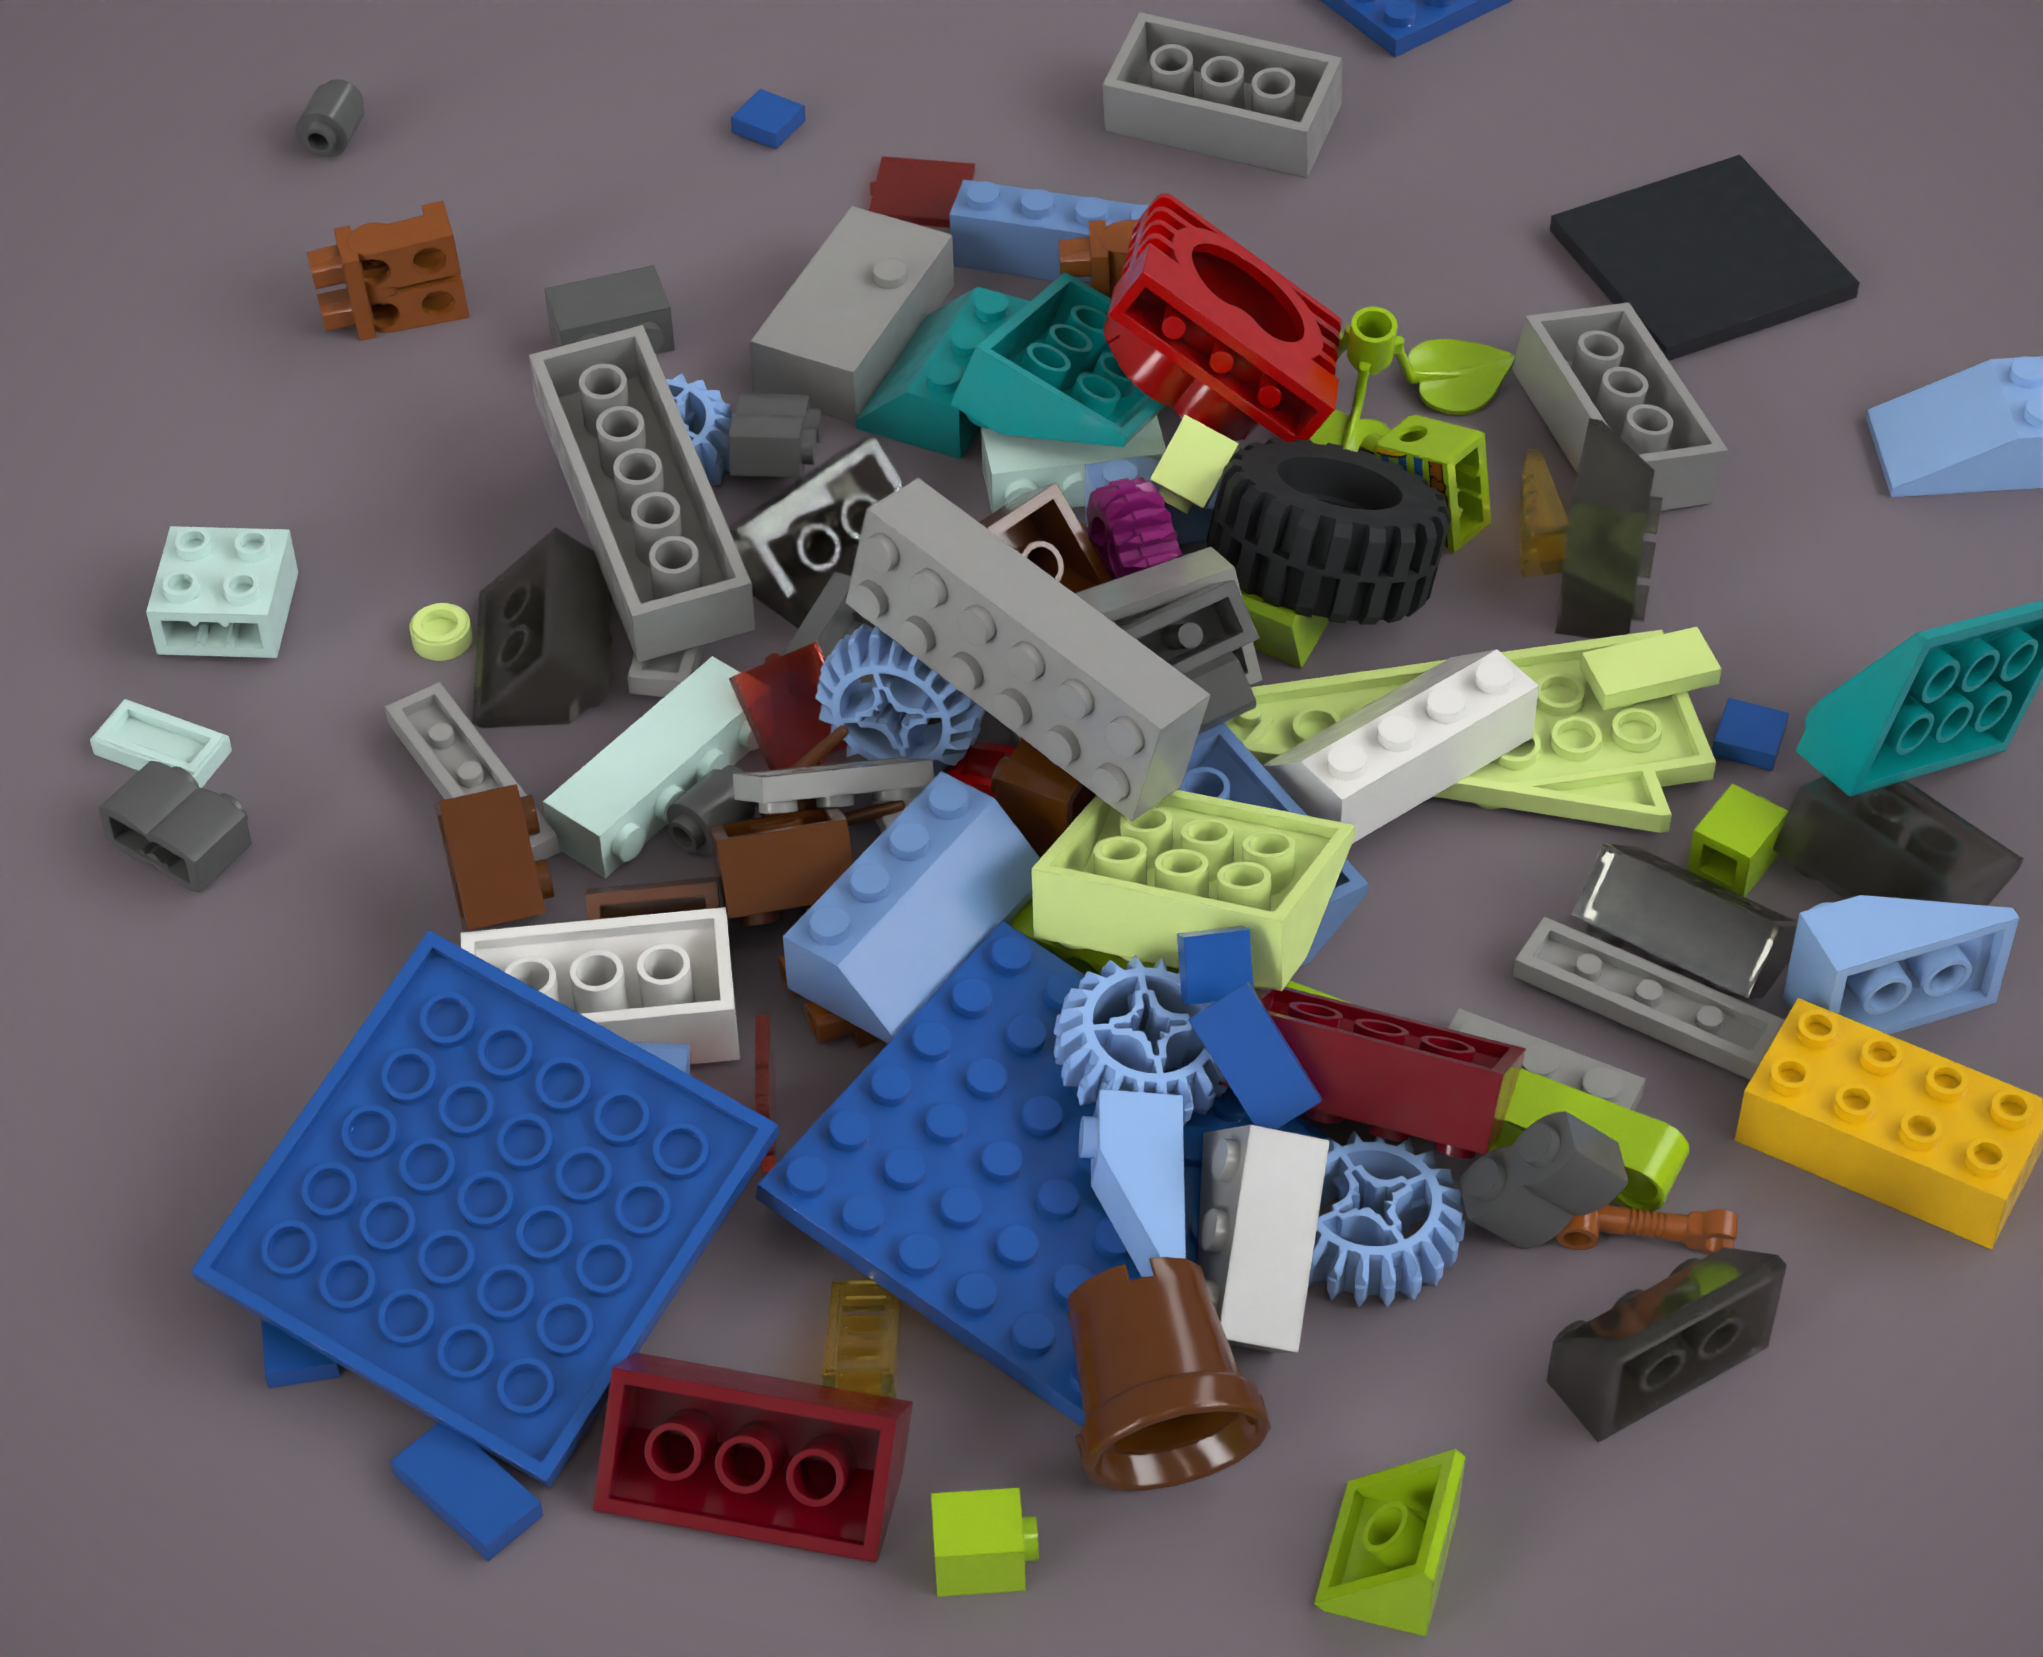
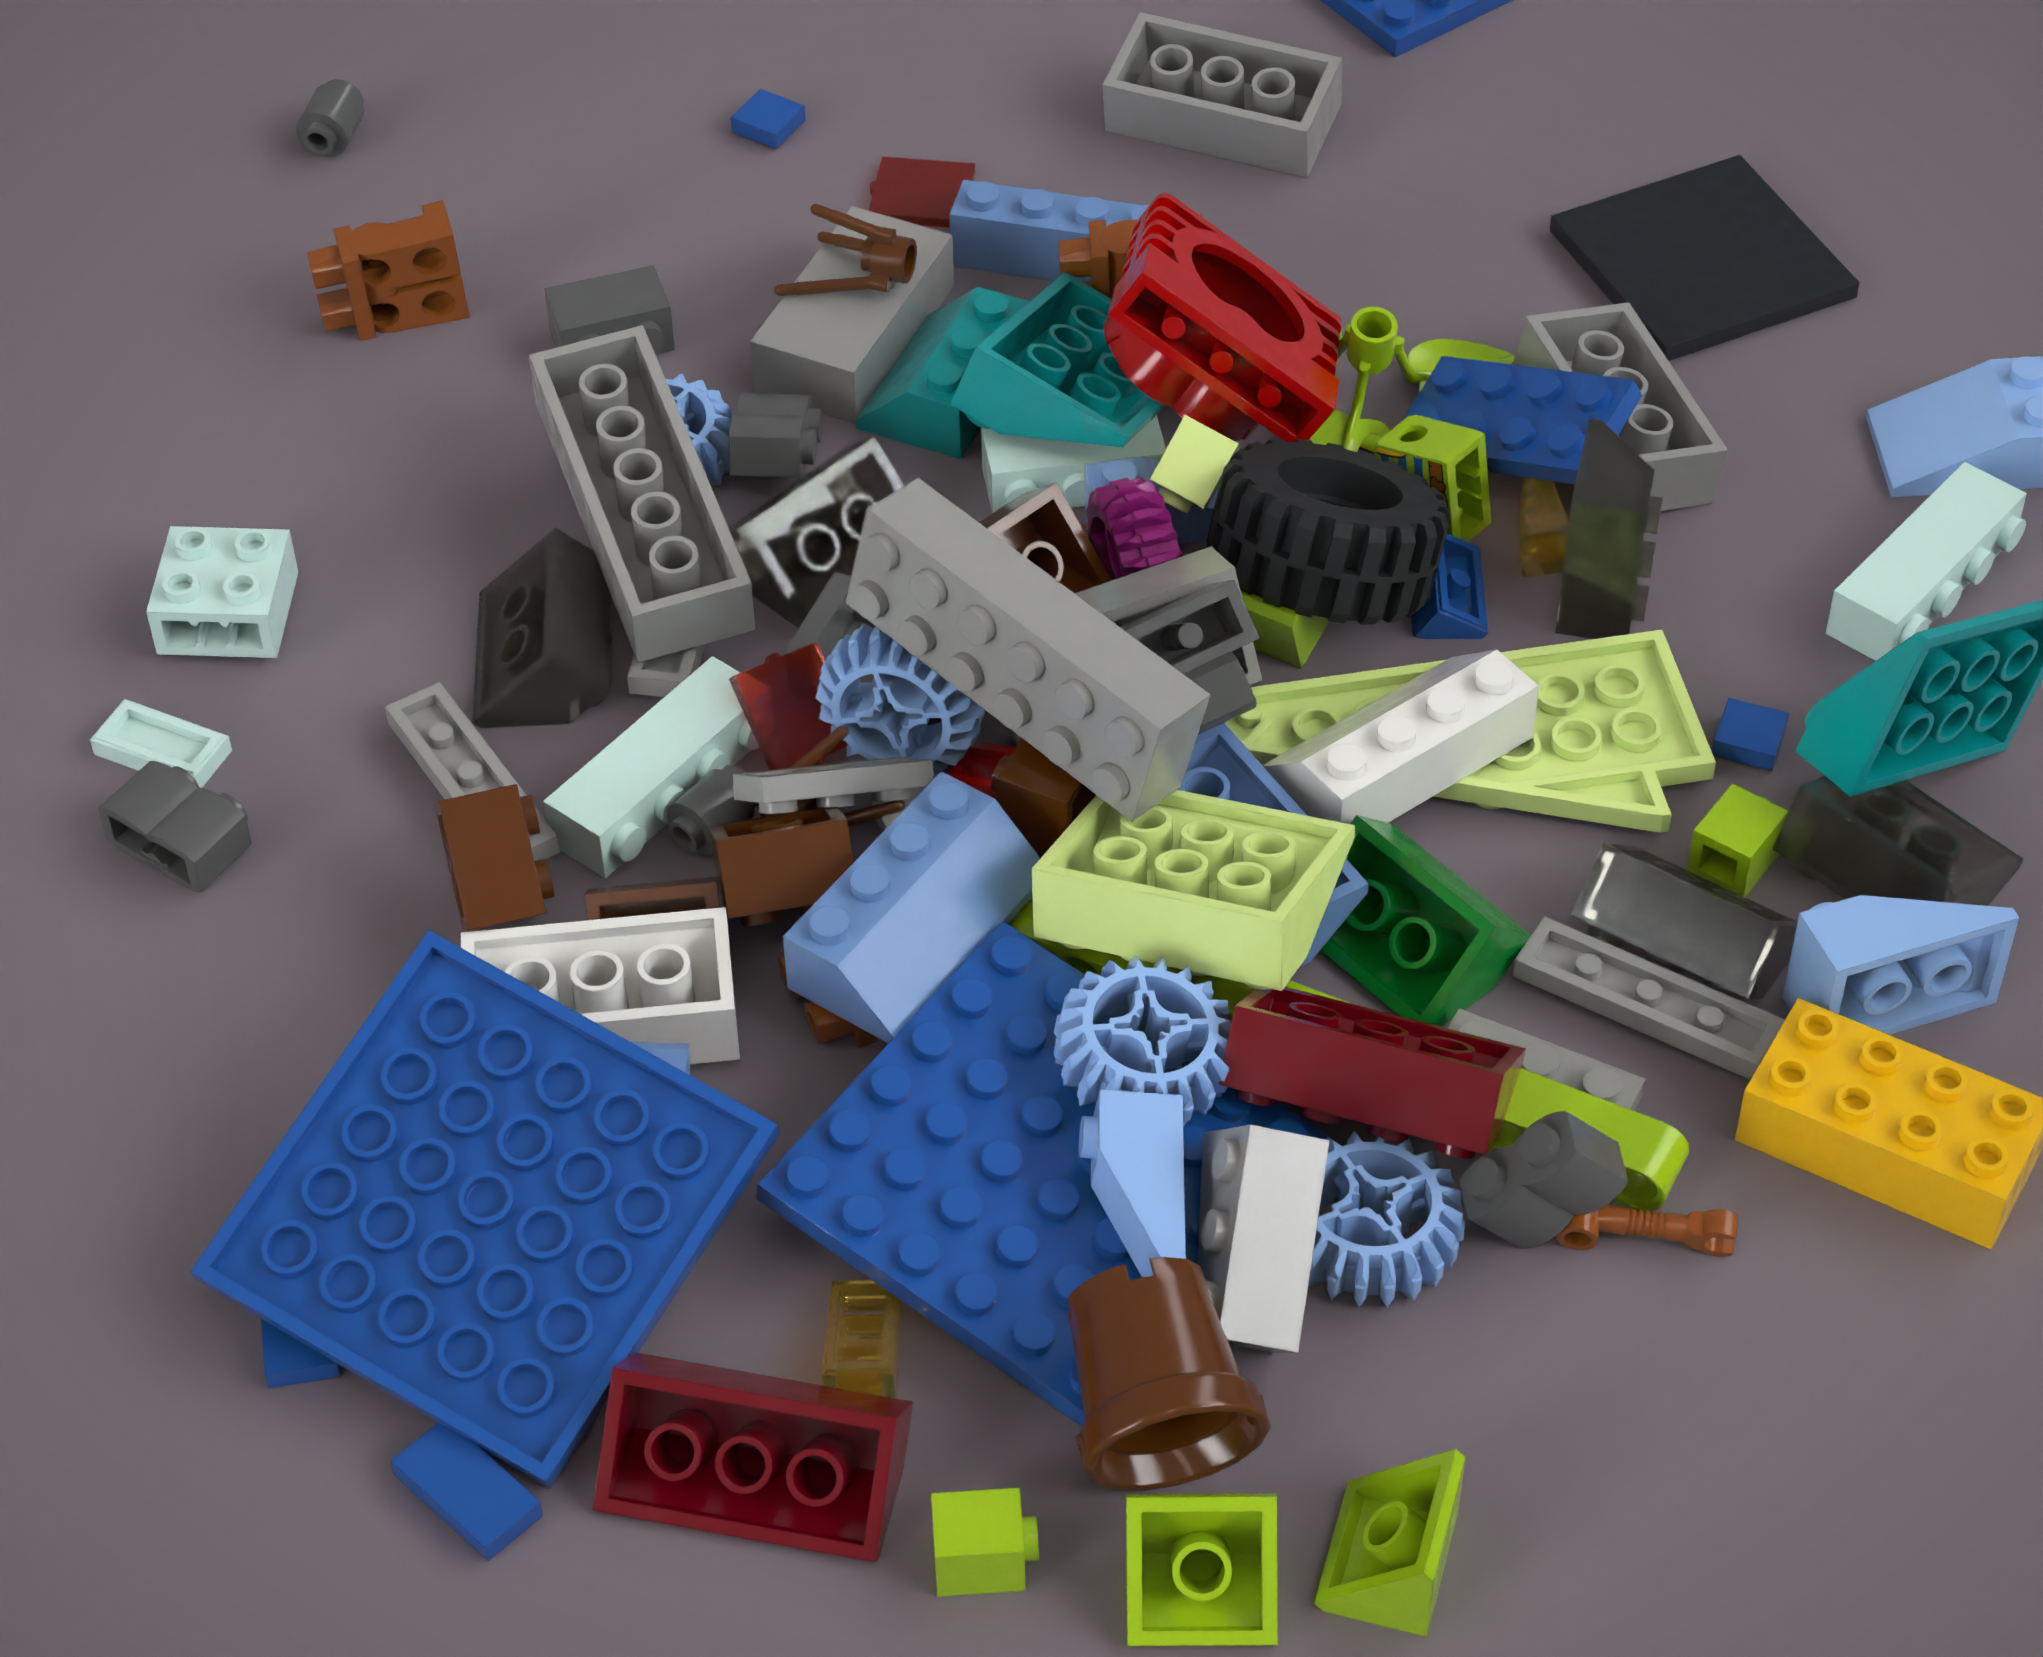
(441, 631): yellowish green tile -> none
(765, 1080): clear red piece -> none
(882, 254): none -> reddish brown plant
(1201, 1569): none -> lime slope
(1213, 963): blue tile -> none
(1255, 1058): blue tile -> none
(1420, 930): none -> green slope
(1457, 596): none -> blue slope
(1528, 414): none -> blue plate
(1650, 668): yellowish green tile -> none
(1666, 1338): clear smoke slope -> none
(1927, 562): none -> light aqua brick

